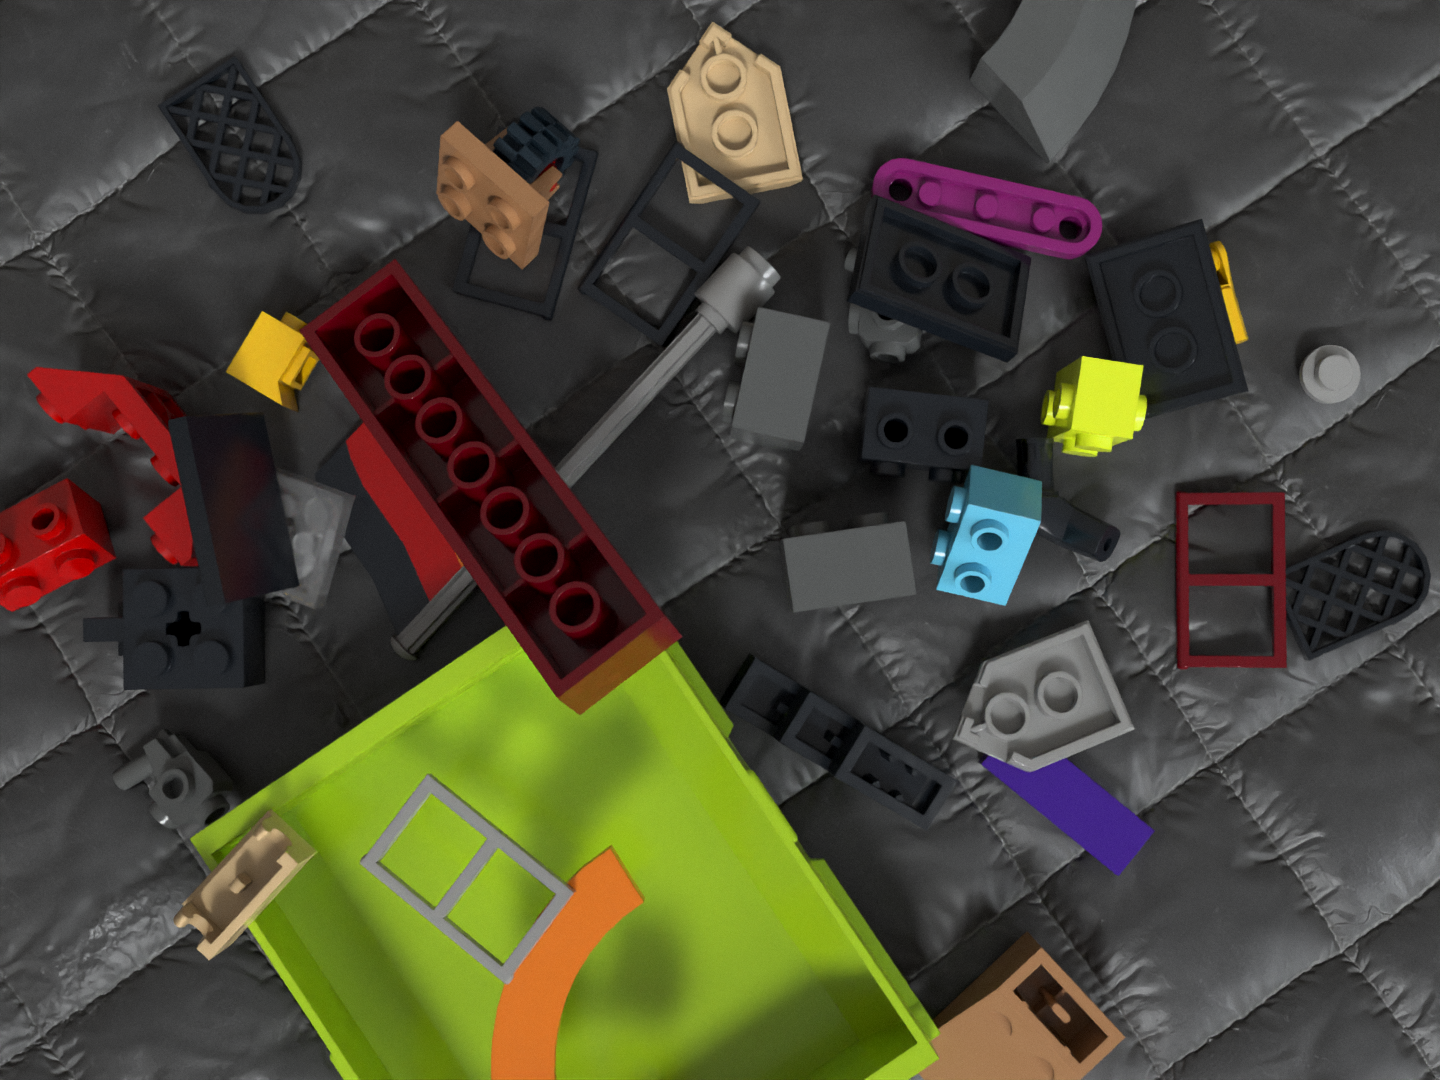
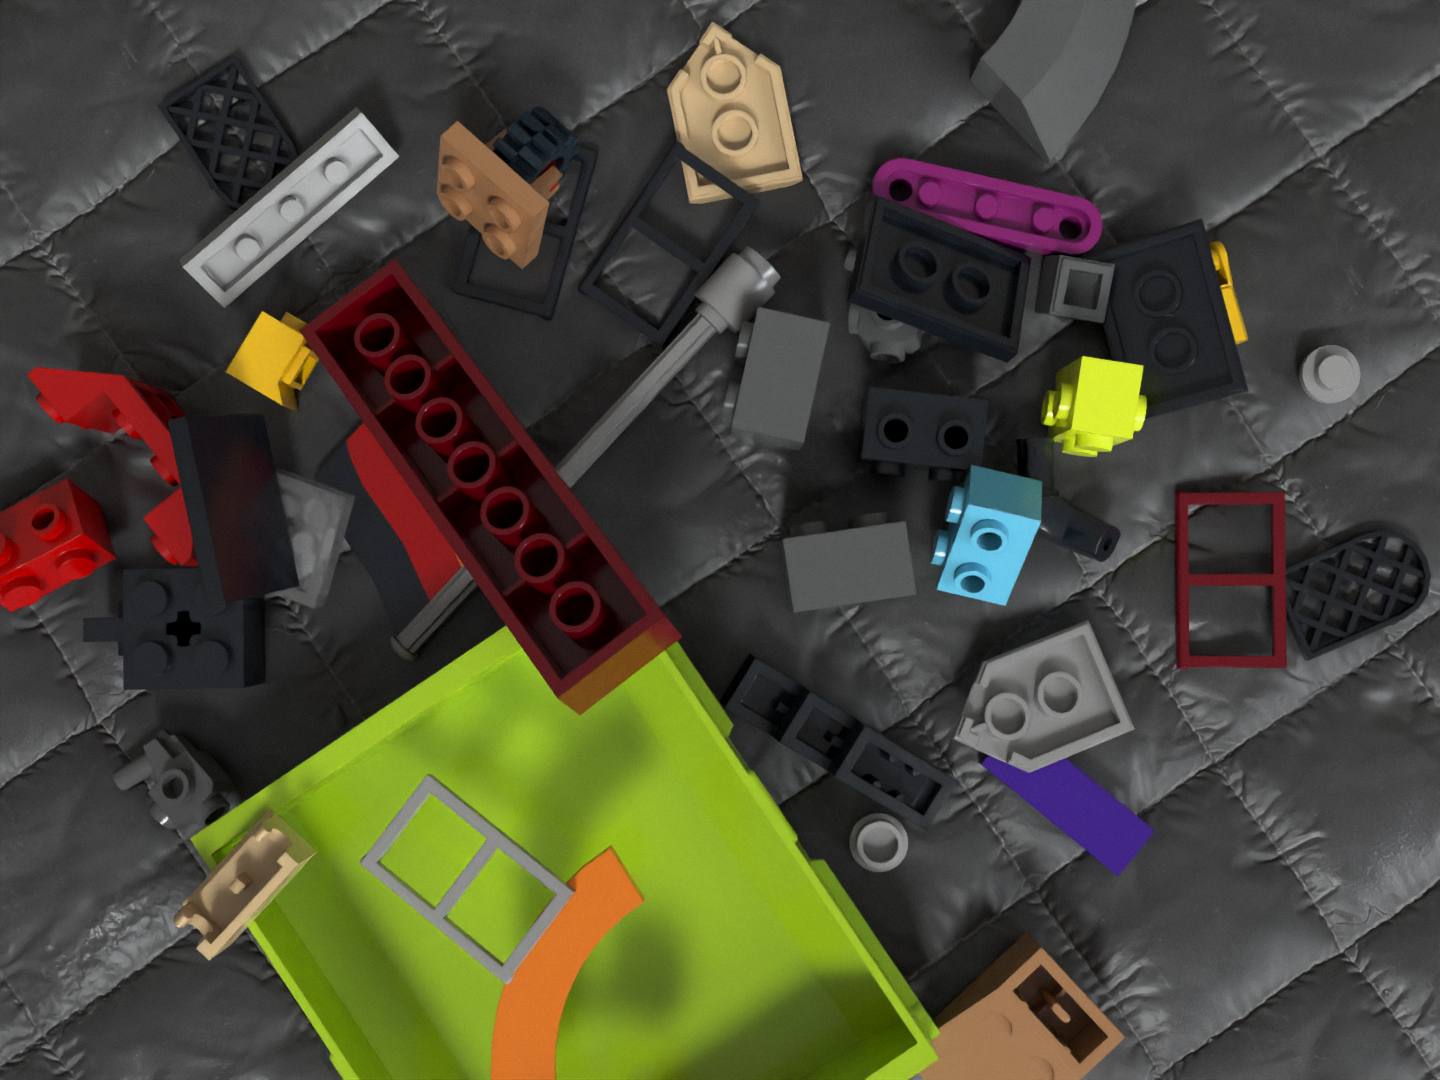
(289, 208): none -> light grey plate
(878, 842): none -> light grey plate
(1074, 288): none -> dark grey slope

